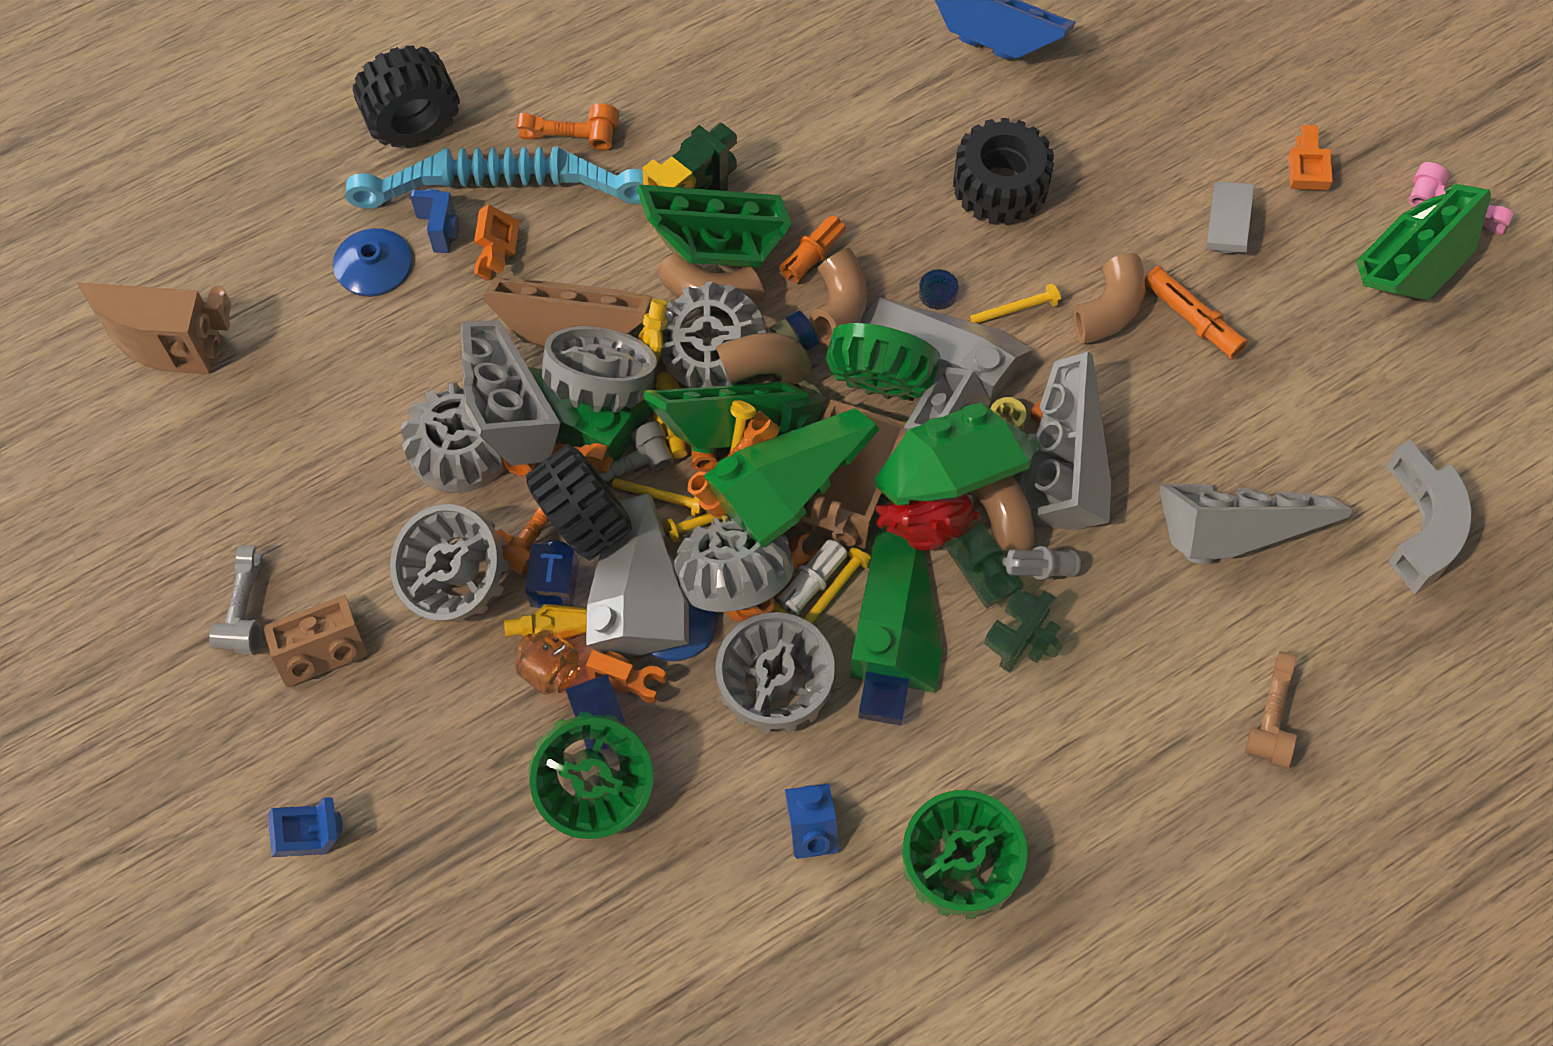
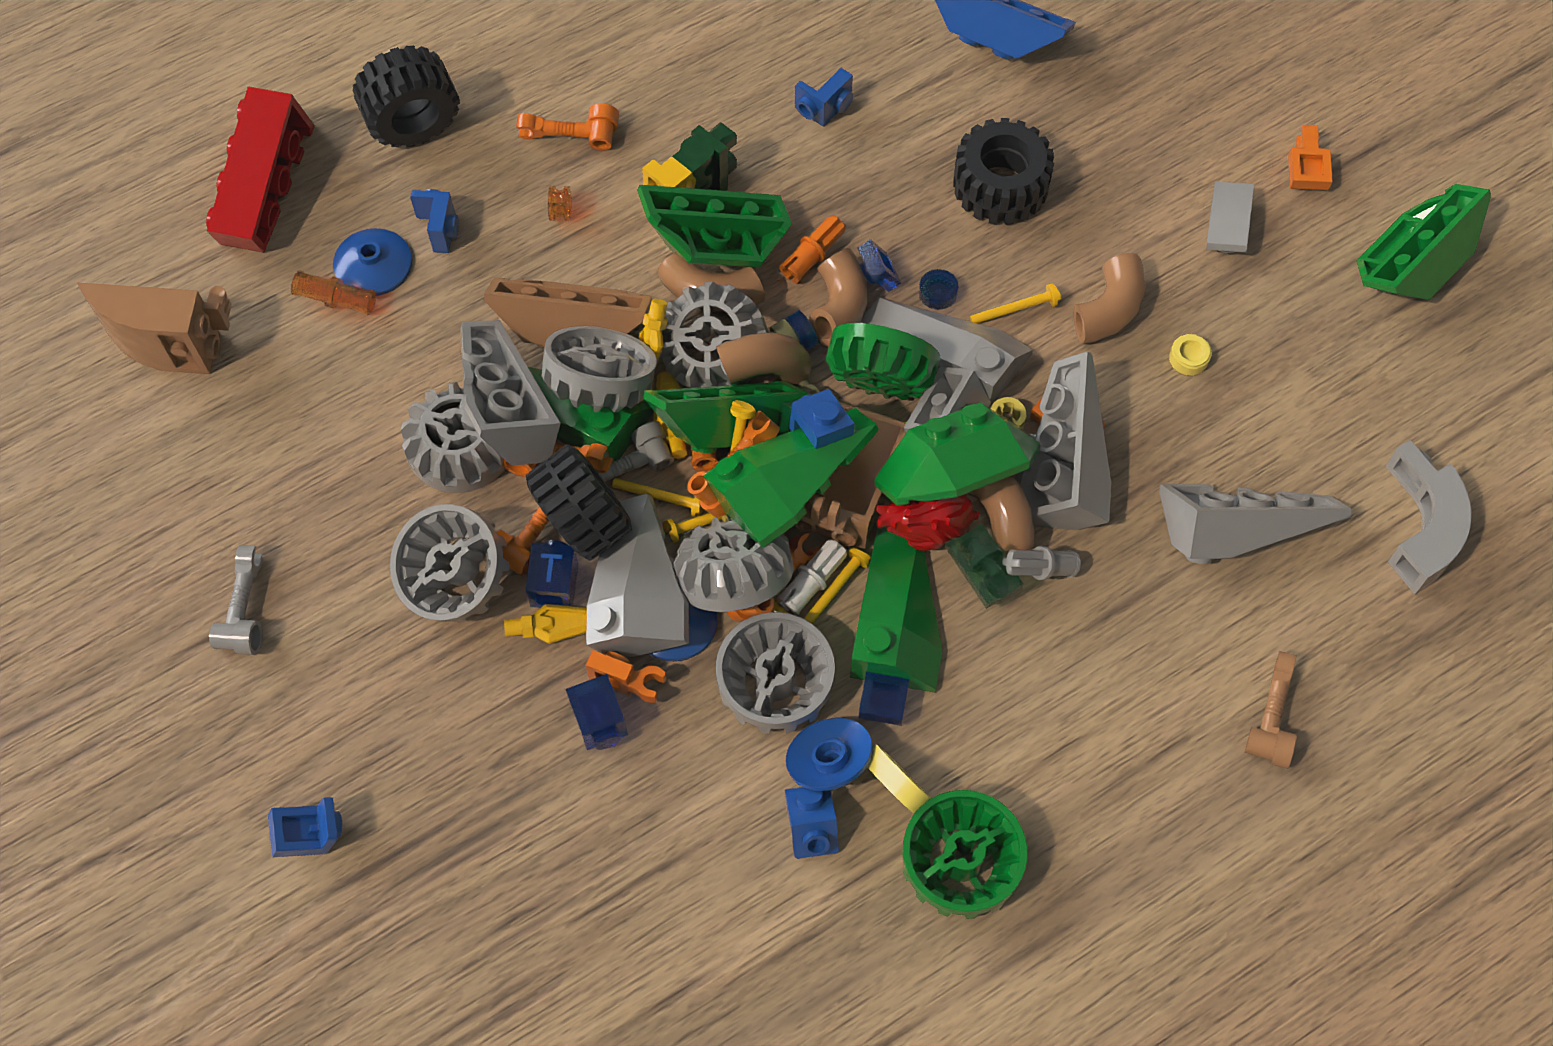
(257, 168): none -> red wedge
(315, 641): medium nougat bracket -> none
(333, 292): none -> clear orange pin
(370, 191): medium azure piece -> none
(498, 237): orange plate -> none
(547, 662): clear orange head -> none
(559, 203): none -> clear orange bush
(613, 796): green gear -> none
(821, 418): none -> blue bracket
(826, 102): none -> blue bracket
(829, 754): none -> blue dish
(878, 266): none -> clear blue plate
(897, 780): none -> light yellow beam
(1032, 613): clear green hips -> none
(1190, 354): none -> light yellow tile
(1207, 323): orange pin -> none
(1431, 181): bright pink brick -> none

